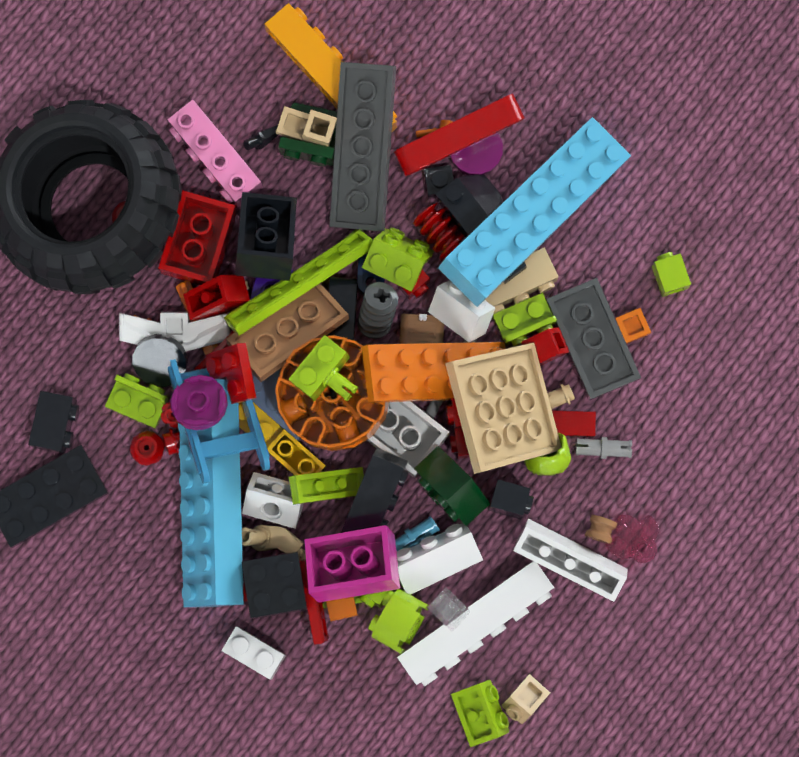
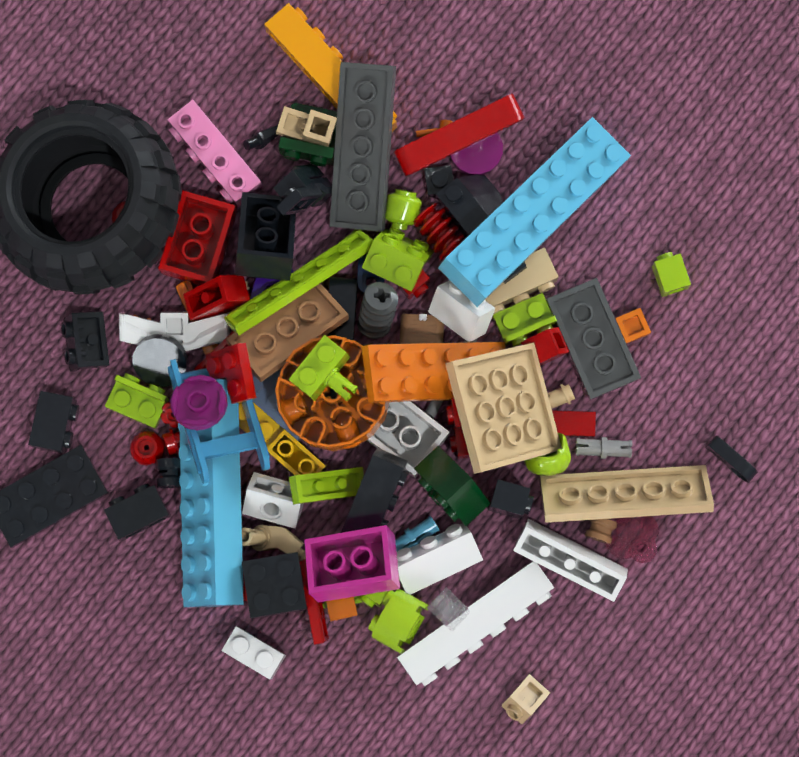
(85, 341): none -> black bracket
(137, 512): none -> black brick
(168, 472): none -> black wheel
(301, 190): none -> black plate
(402, 208): none -> lime head
(480, 713): lime bracket -> none
(626, 493): none -> tan plate
(731, 459): none -> black piece

